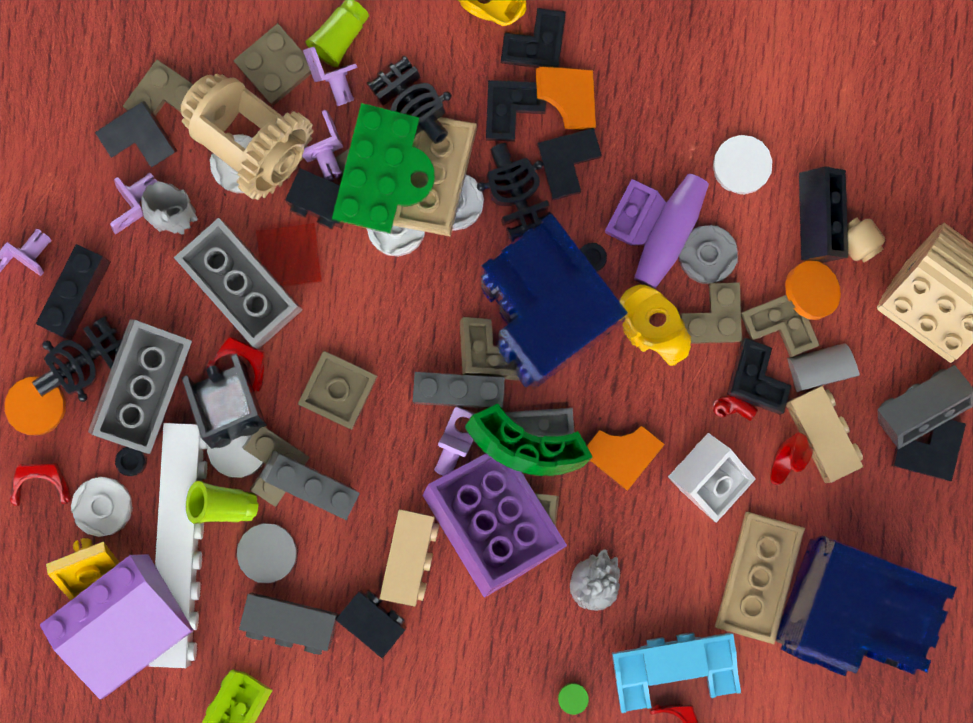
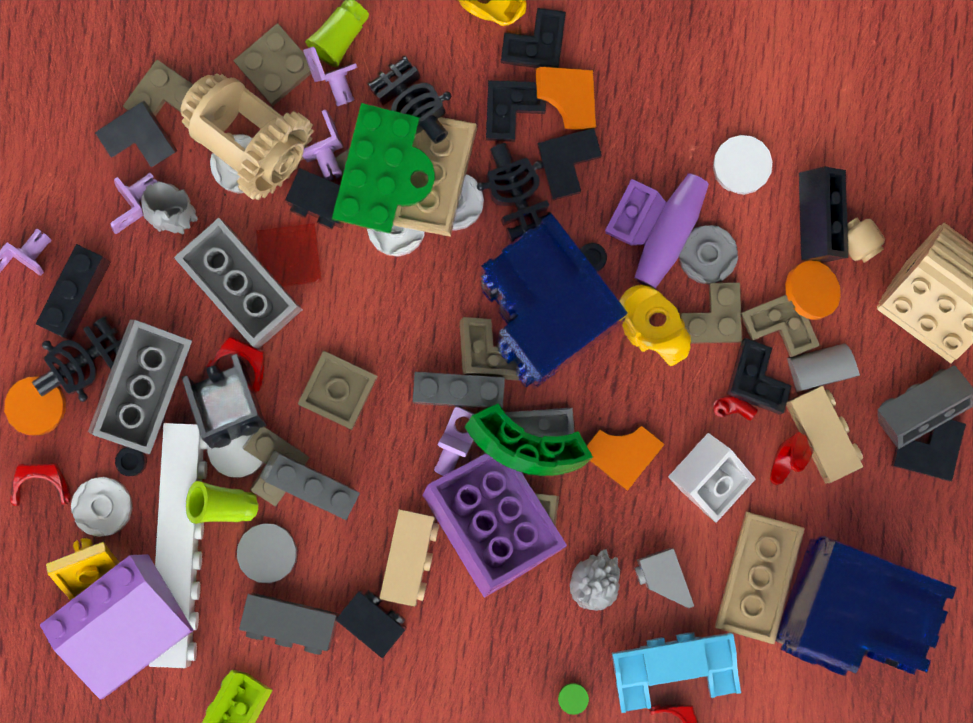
(664, 576): none -> light grey slope

